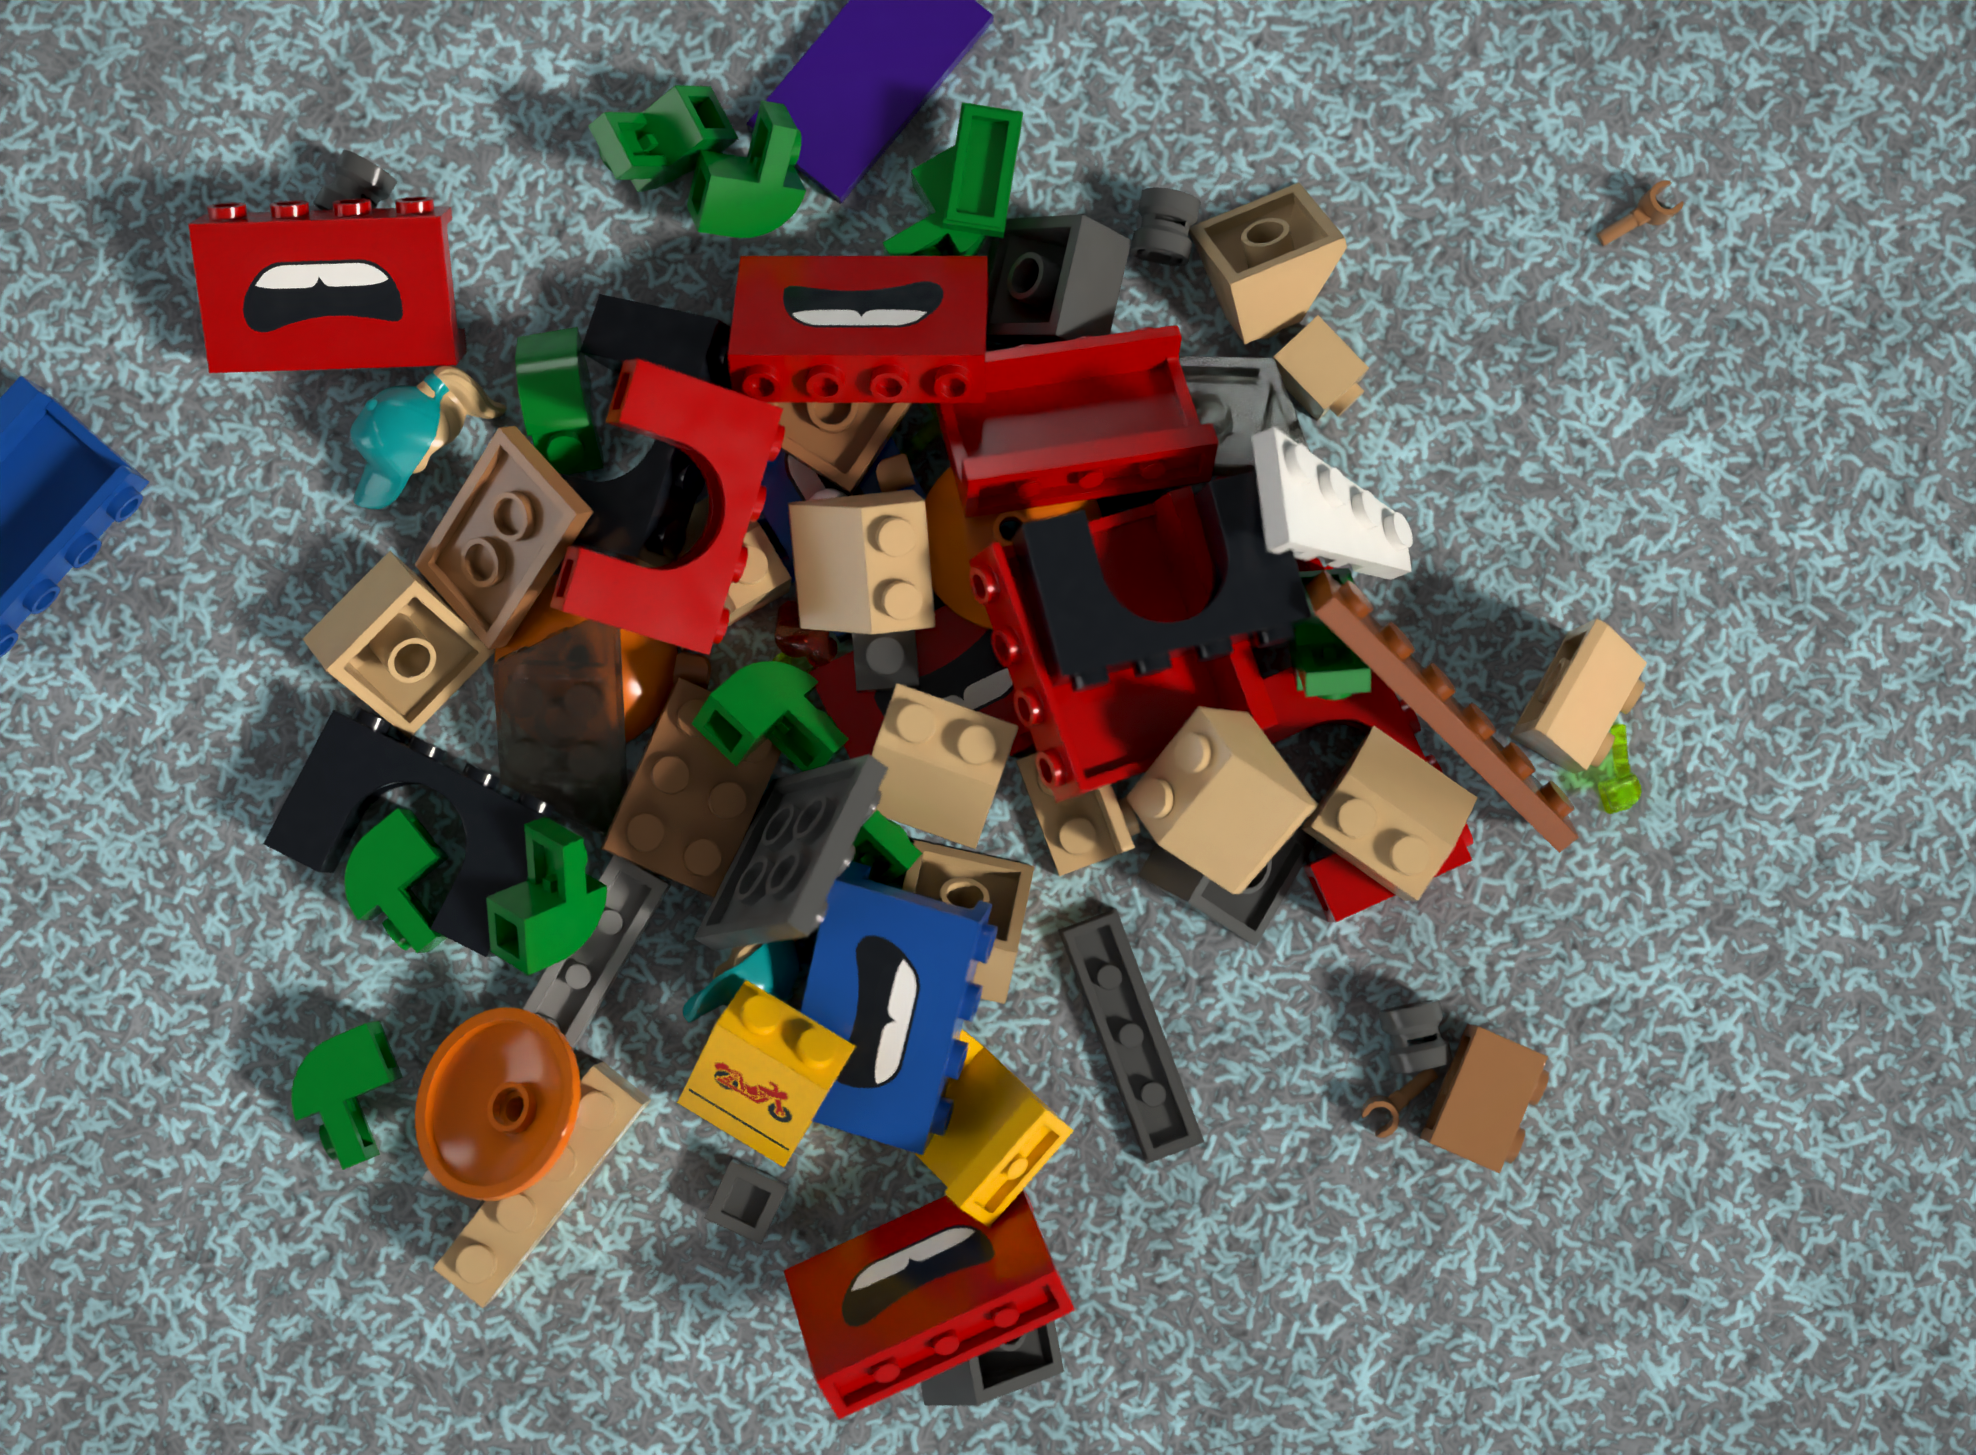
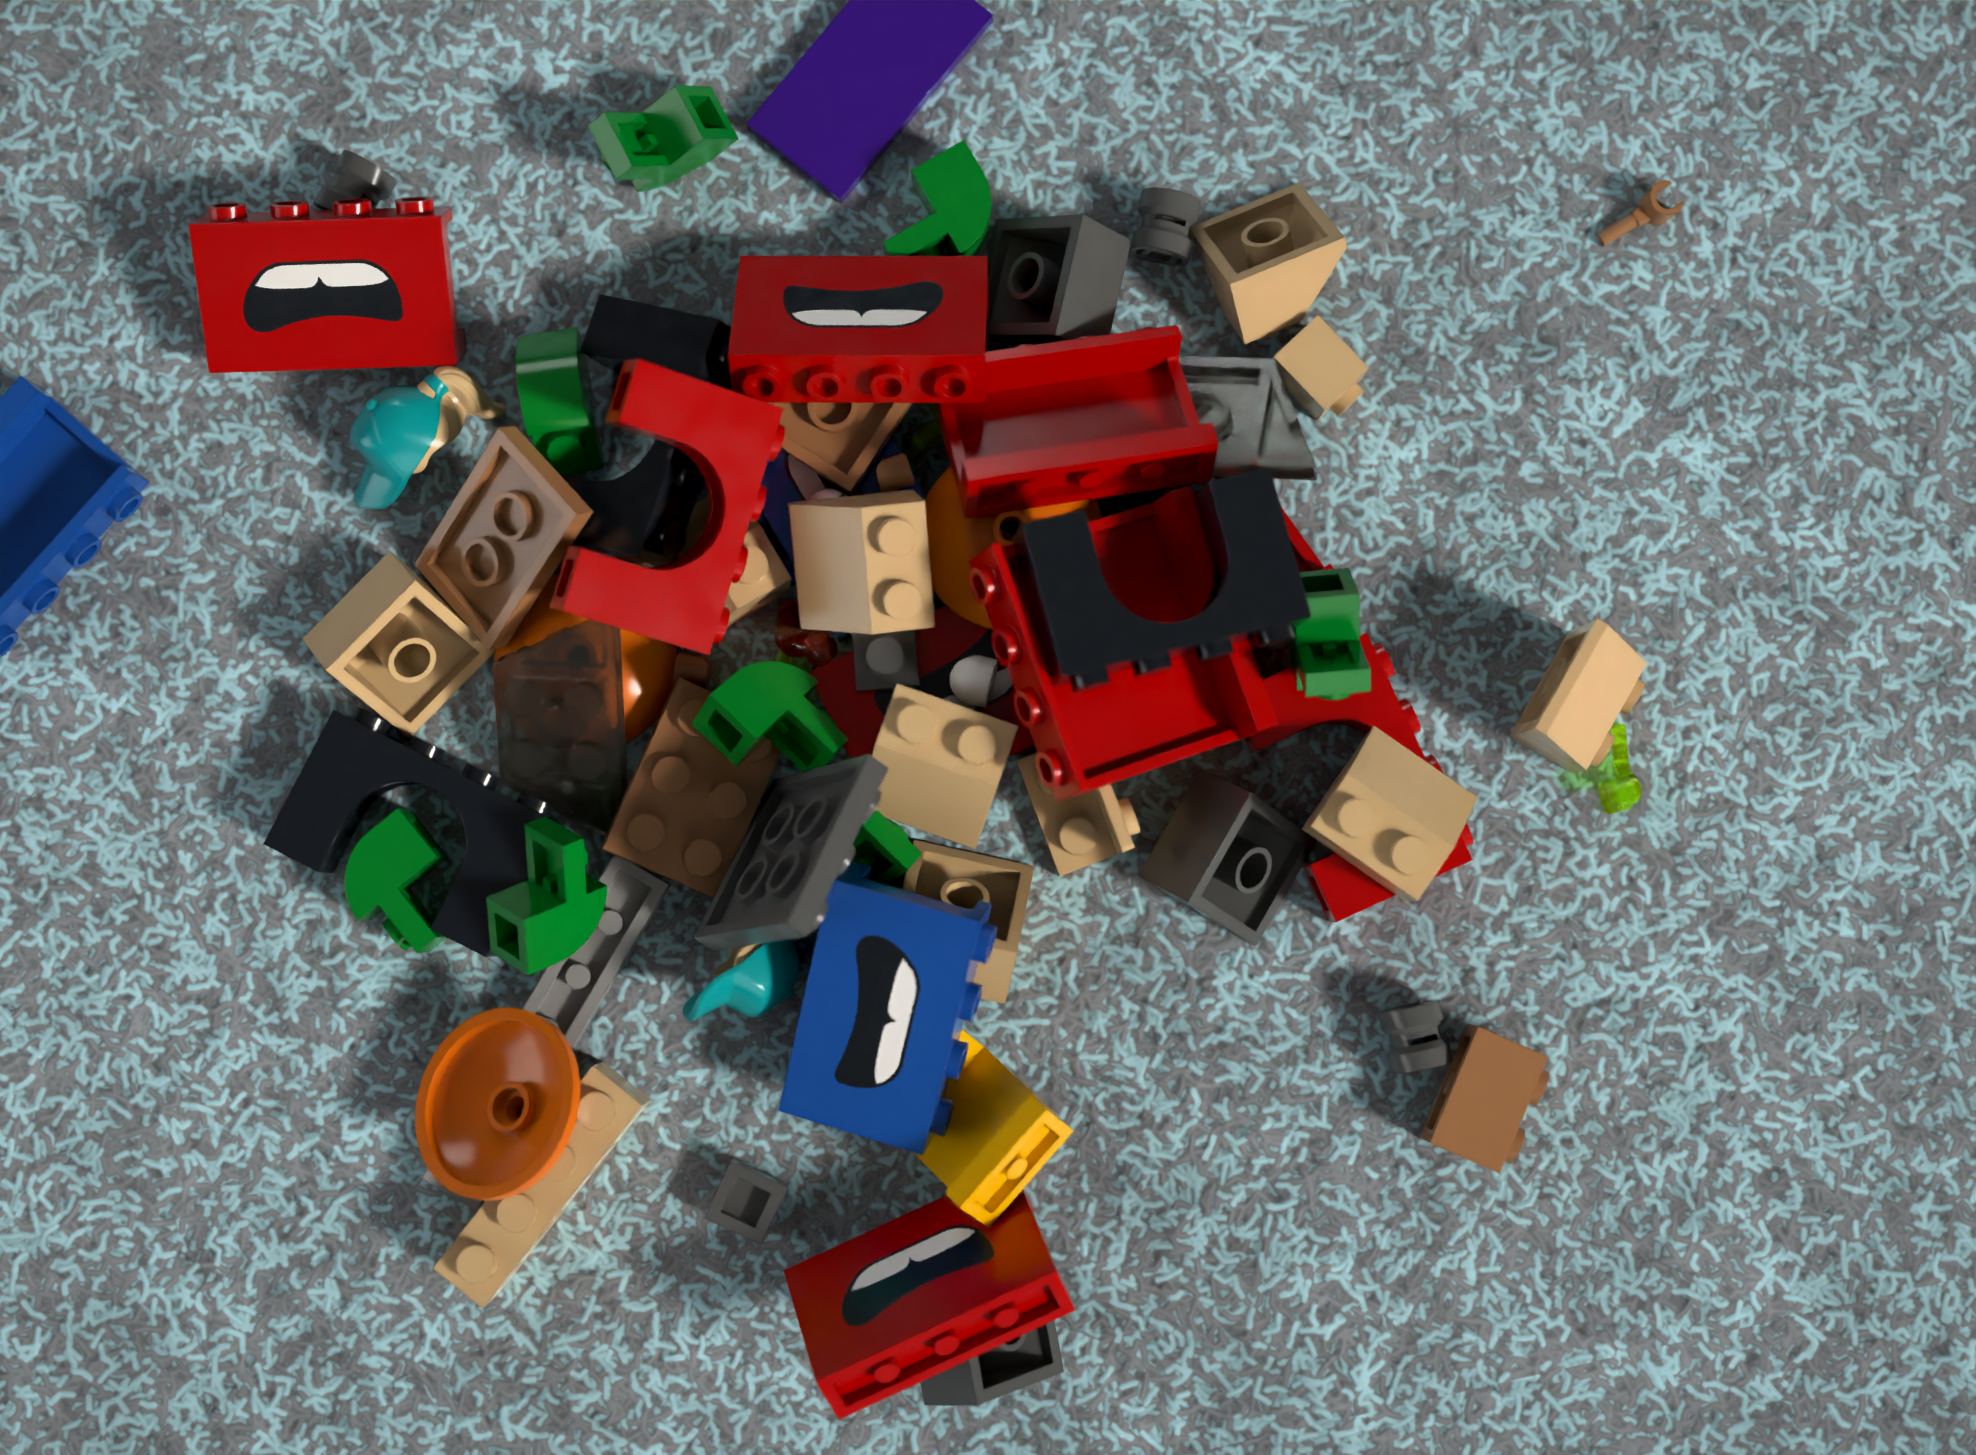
(332, 1081): green brick -> none
(752, 192): green brick -> none
(764, 1073): yellow panel -> none
(974, 680): none -> white hinge
(982, 170): green tile -> none
(1131, 1036): dark grey tile -> none
(1221, 797): tan slope -> none
(1325, 513): white wing -> none
(1398, 1100): medium nougat hand -> none
(1430, 696): dark orange plate -> none

